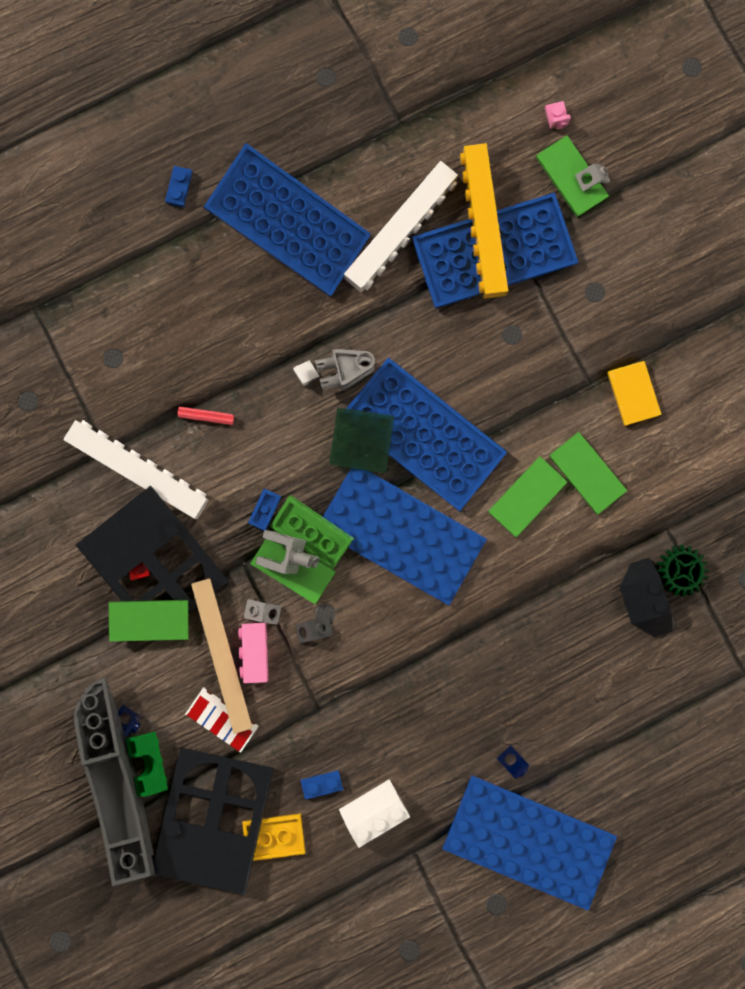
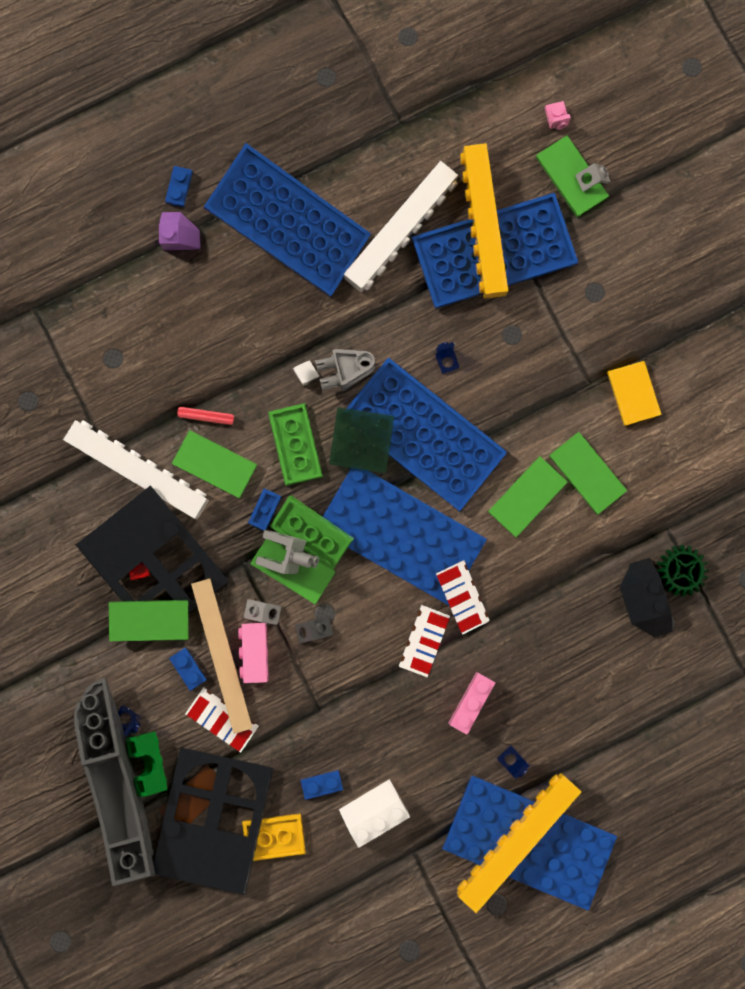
(178, 232): none -> medium lavender slope
(188, 668): none -> blue plate
(189, 805): none -> reddish brown sticker
(214, 464): none -> bright green tile
(295, 444): none -> bright green tile
(424, 641): none -> sticker
(446, 350): none -> clear blue bracket
(462, 597): none -> sticker
(471, 703): none -> bright pink brick
(518, 842): none -> yellow brick

